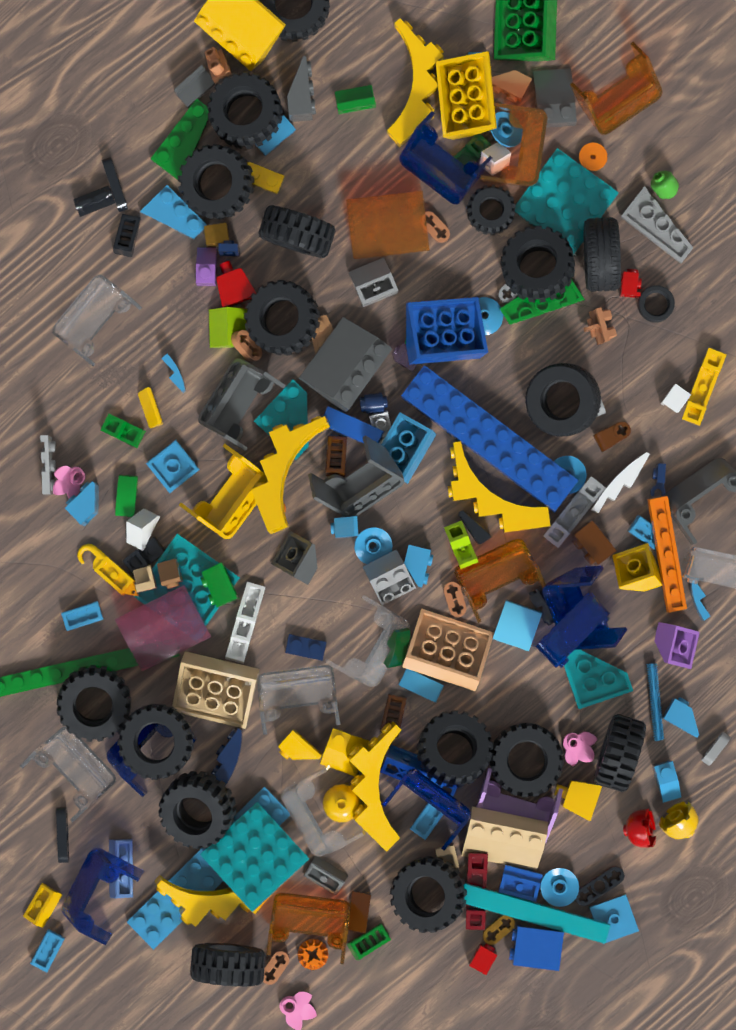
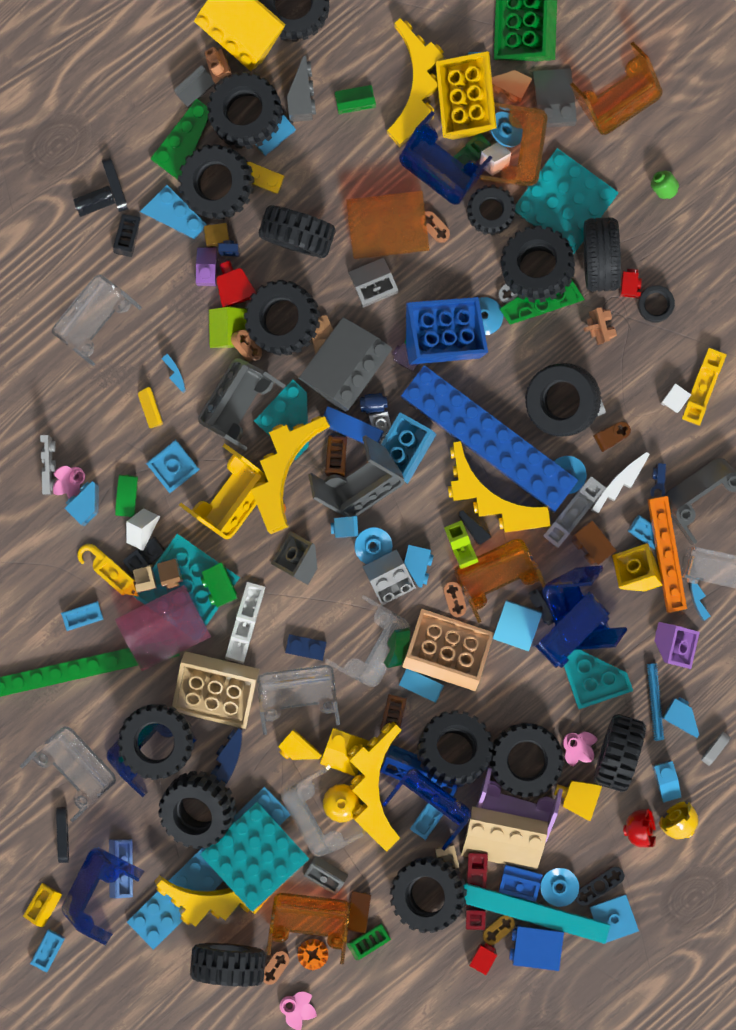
(86, 727): black tyre -> none
(122, 430): green slope -> none
(593, 156): orange piece -> none
(654, 224): light grey wing -> none

